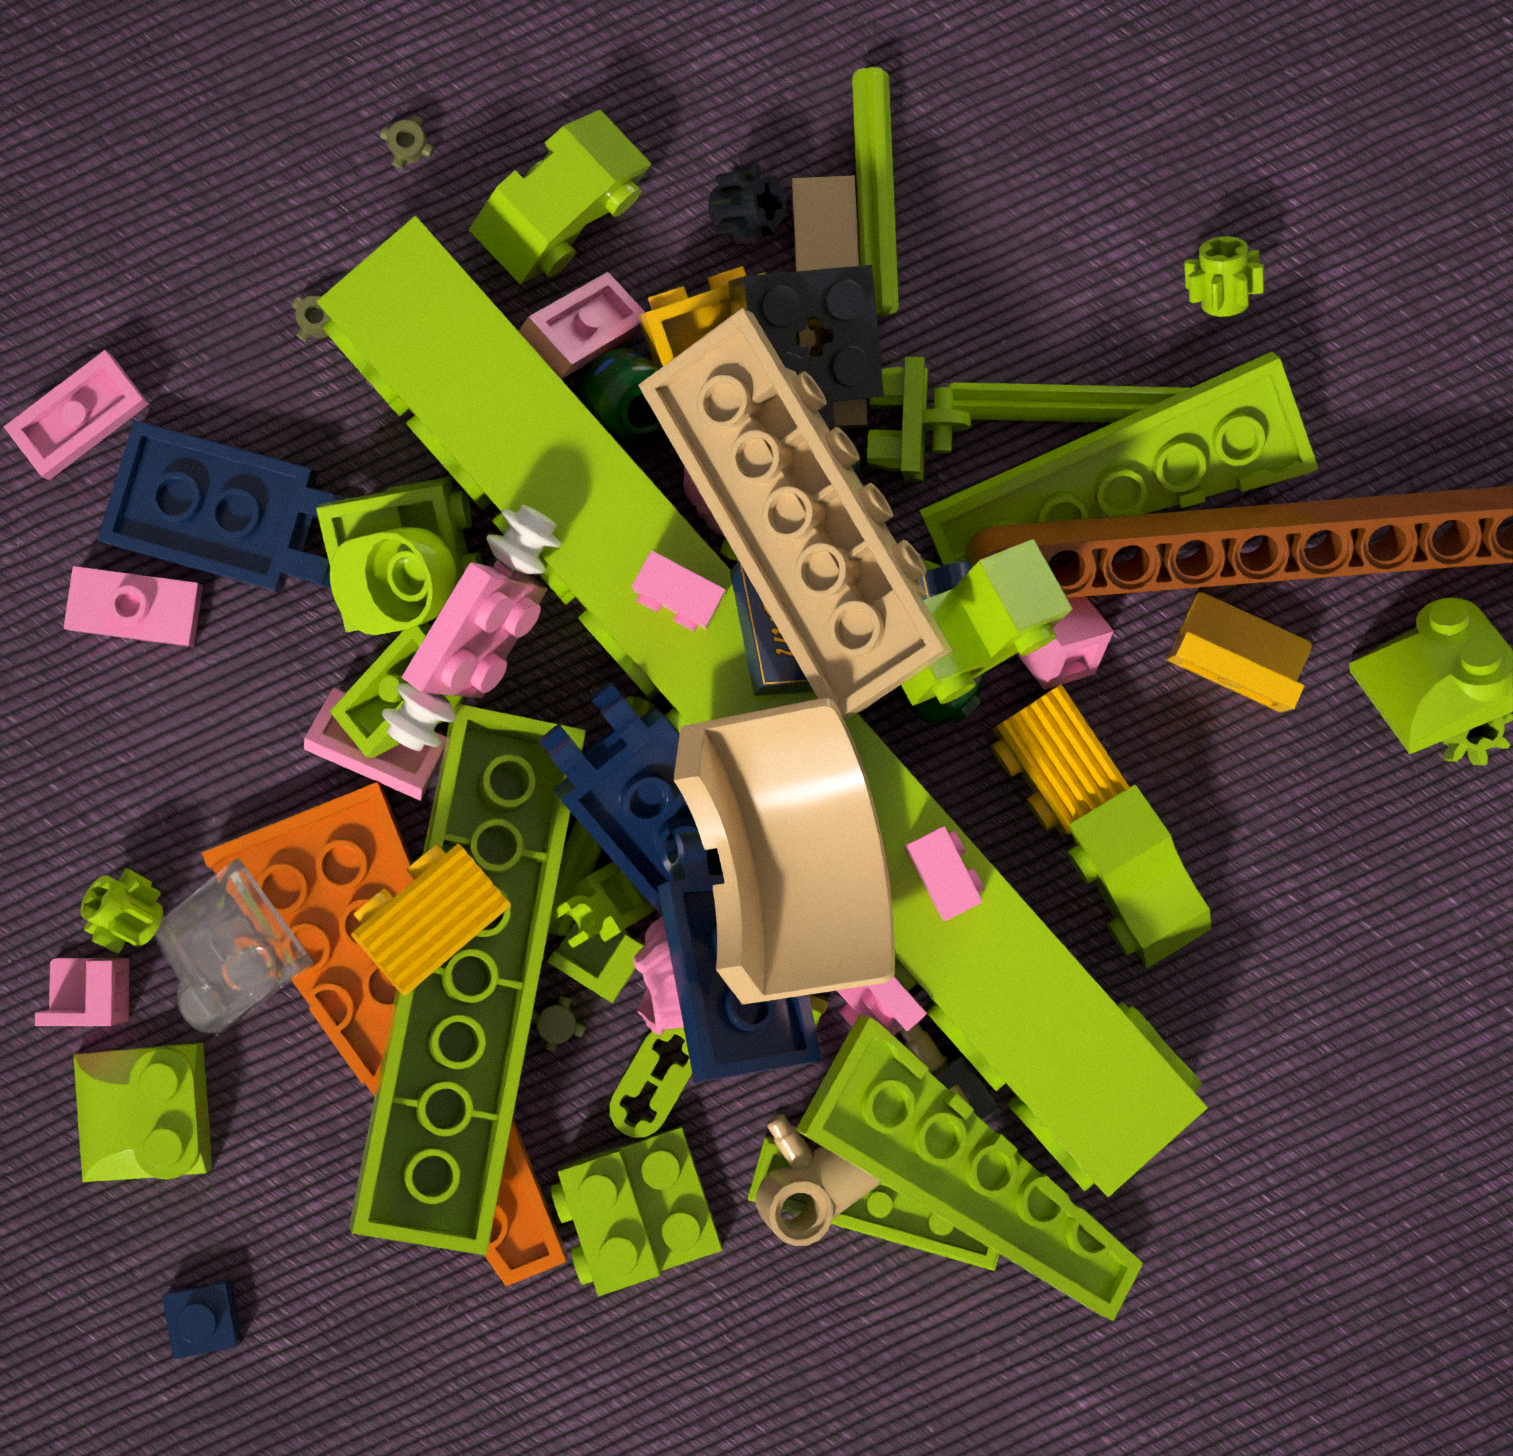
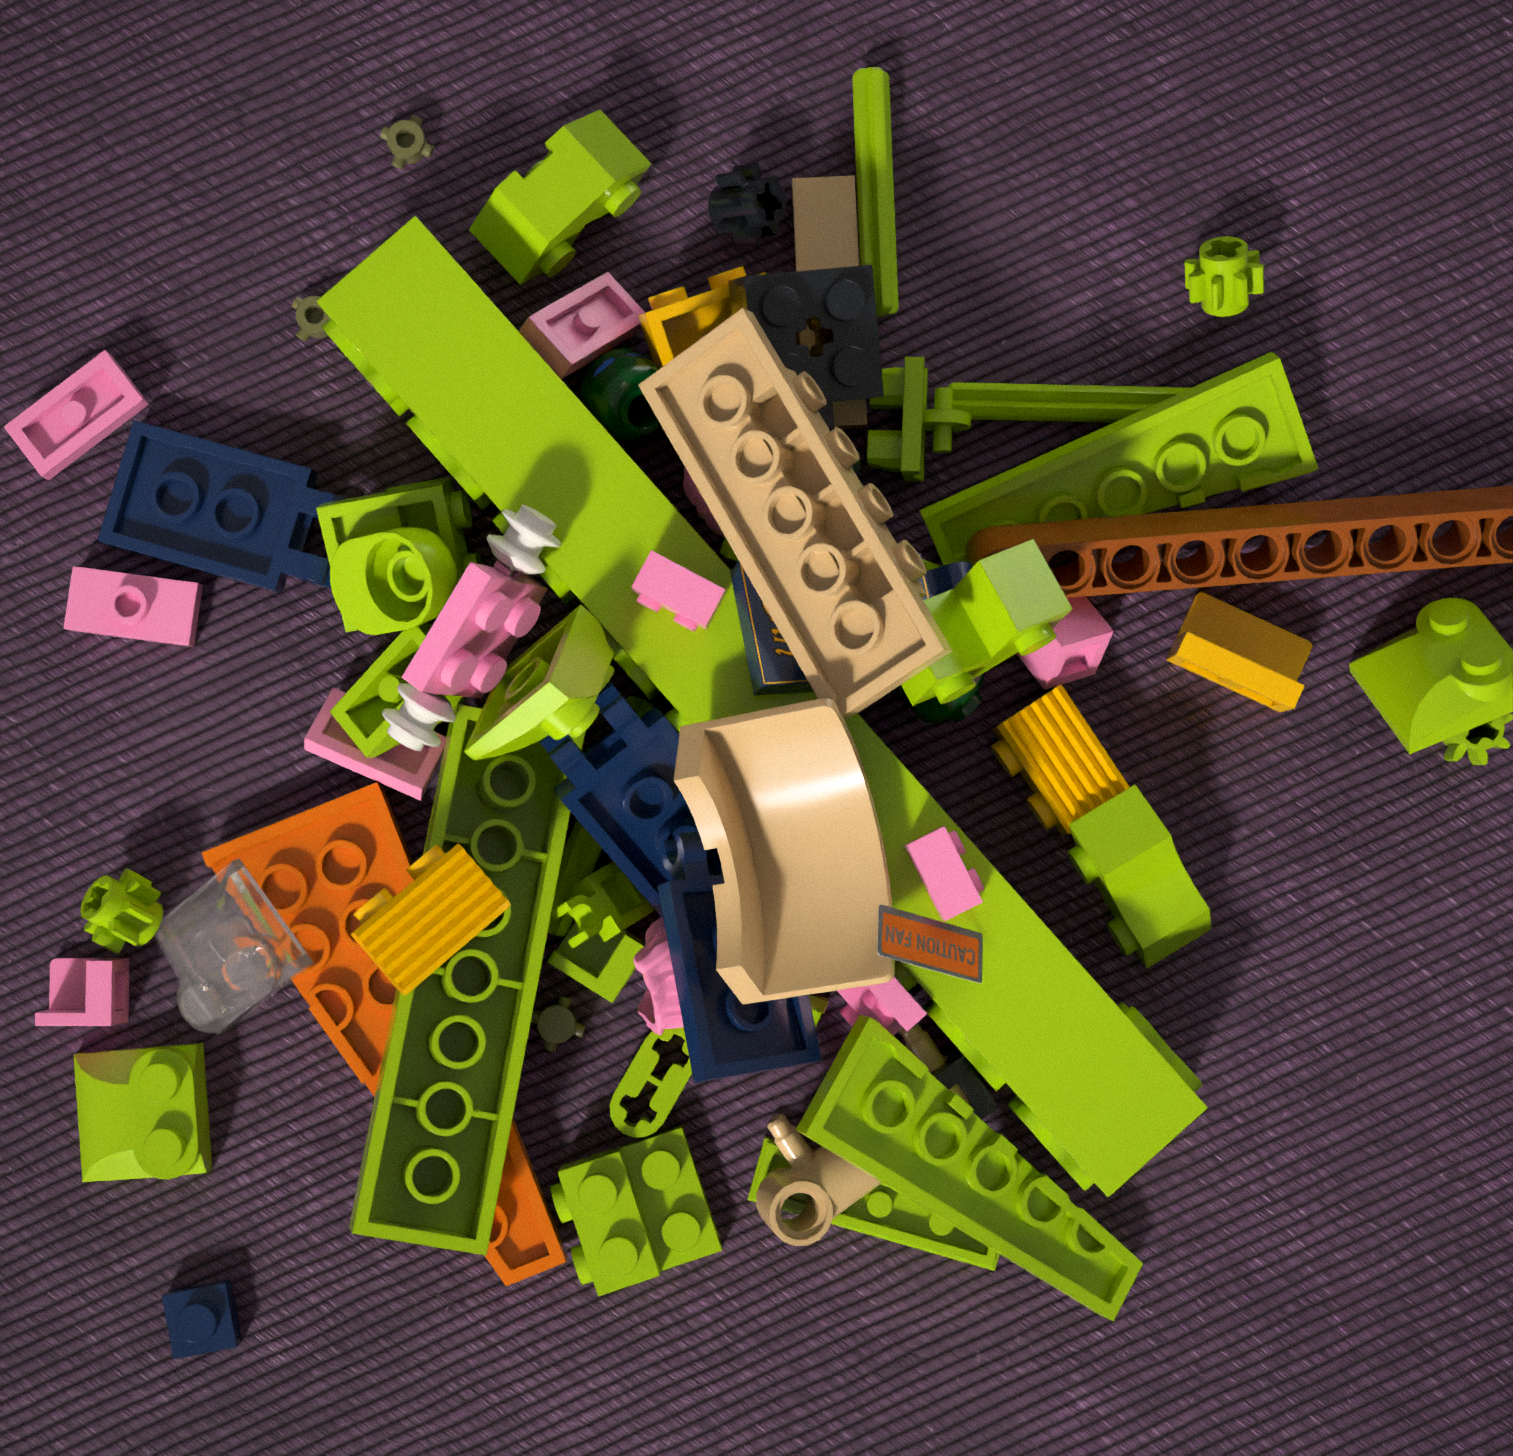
(546, 689): none -> lime slope
(929, 944): none -> sticker

